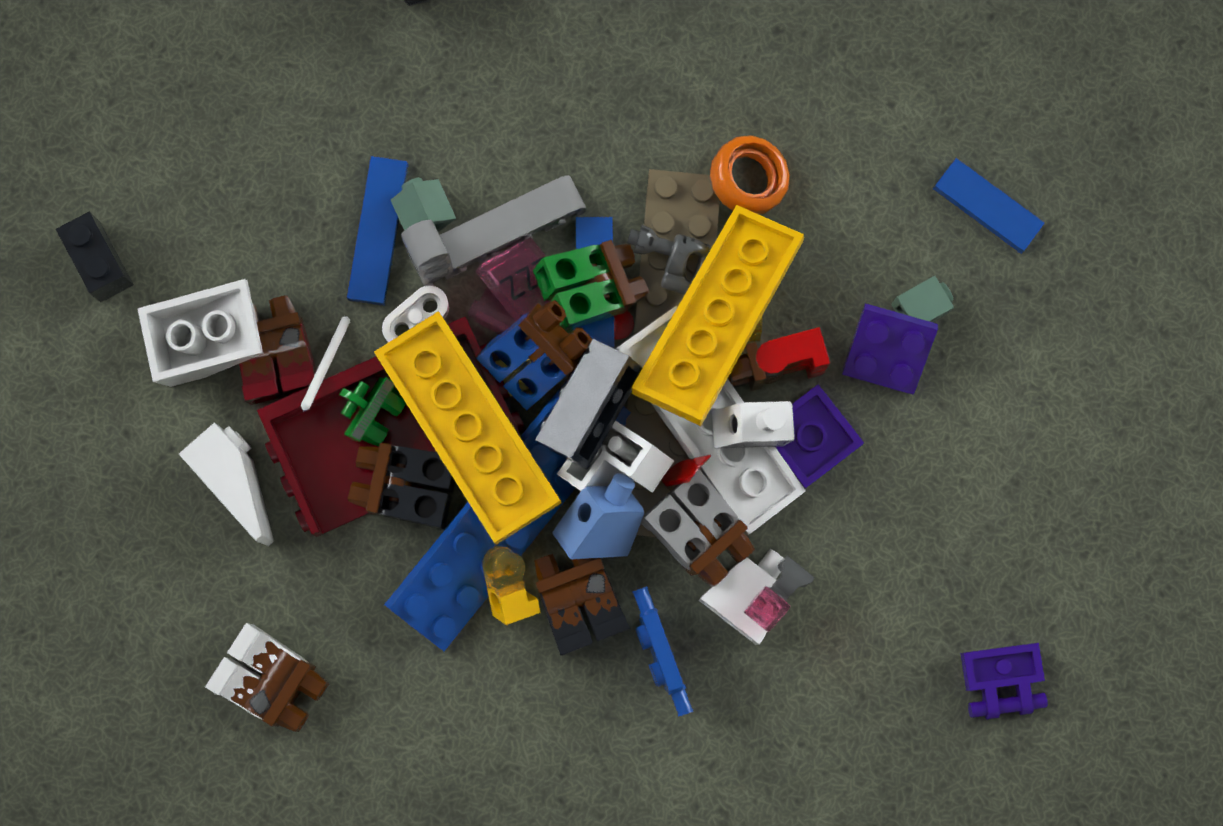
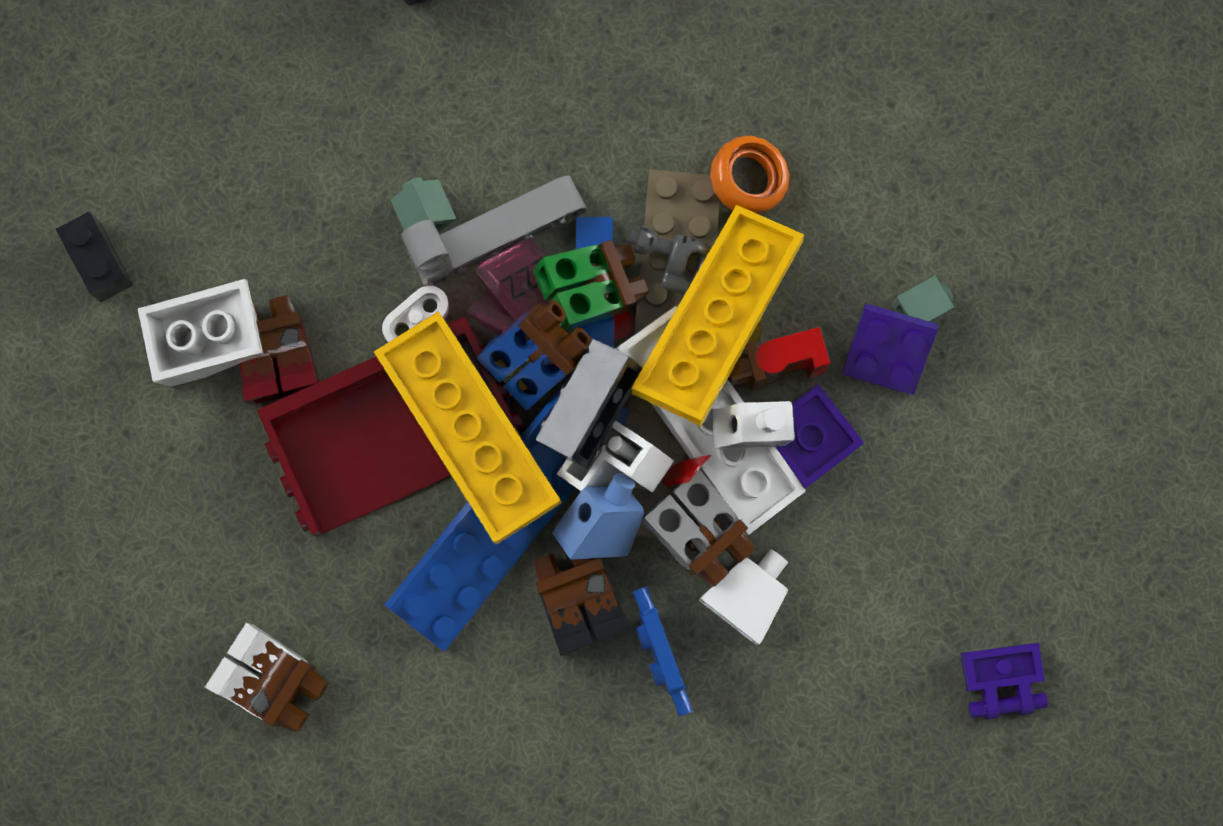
(230, 473): white slope -> none
(325, 363): white axle -> none
(376, 232): blue tile -> none
(381, 396): green hips -> none
(393, 483): black hips -> none
(506, 587): leg -> none
(771, 602): leg -> none
(988, 206): blue tile -> none

